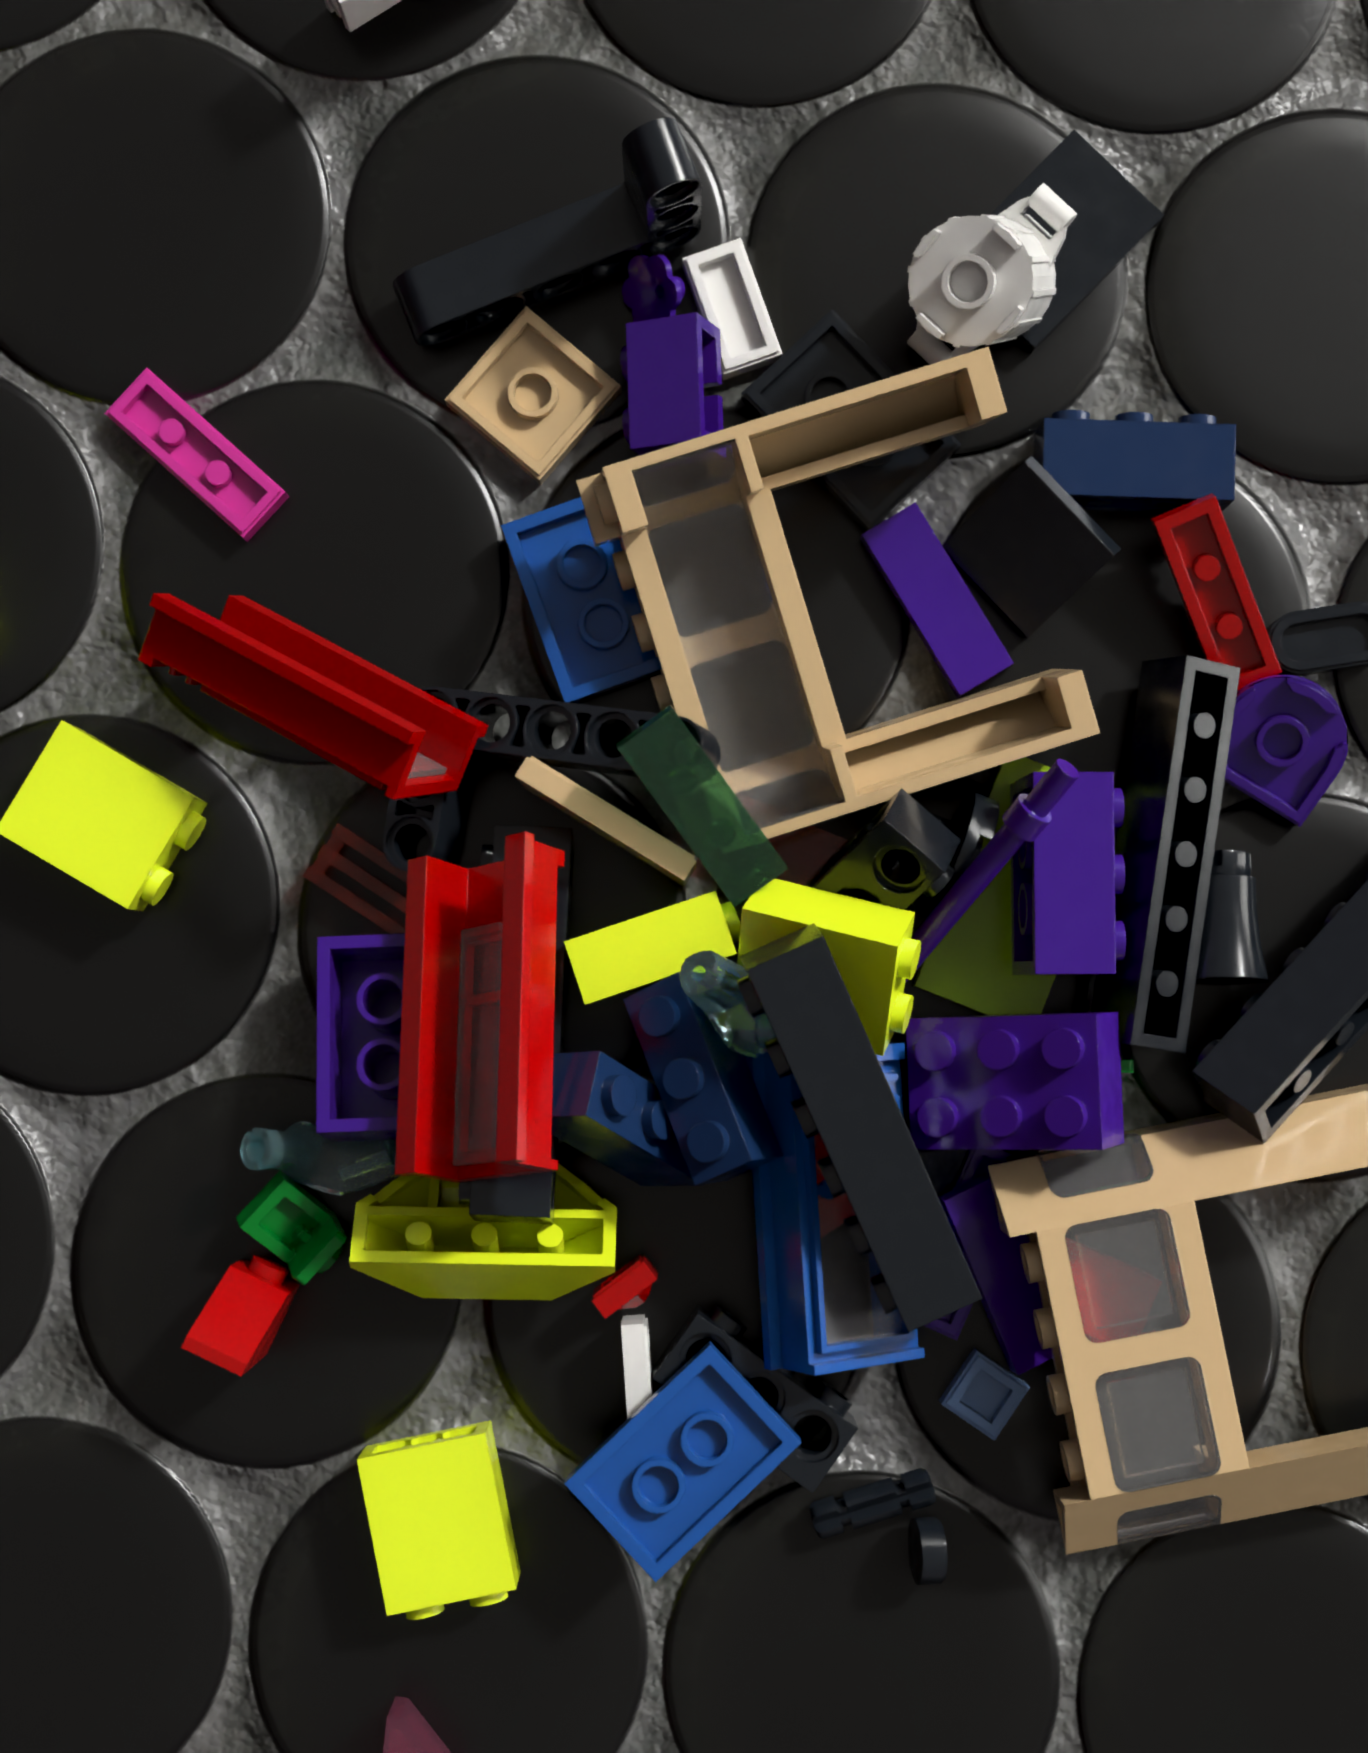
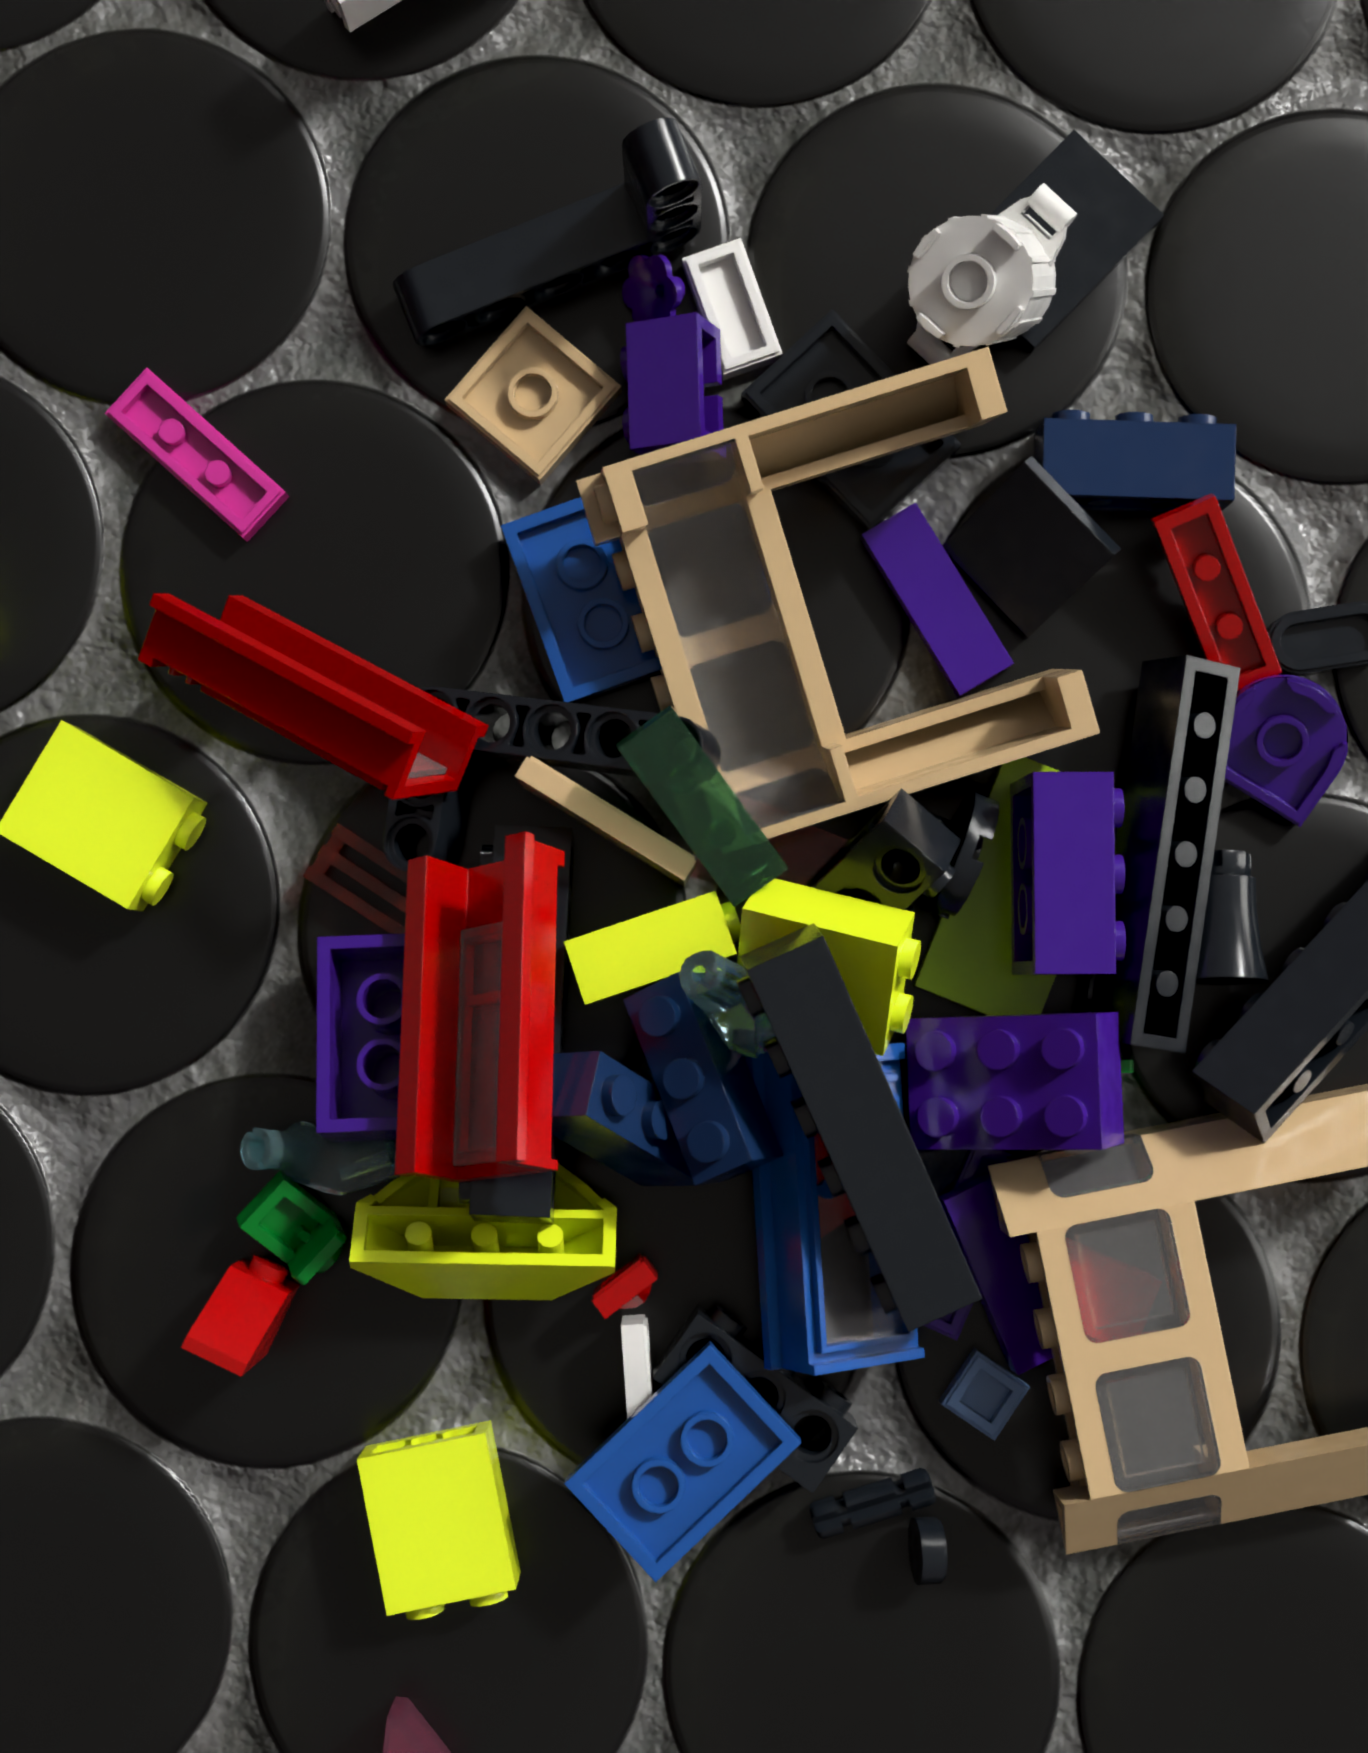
(1022, 822): dark purple bar -> none

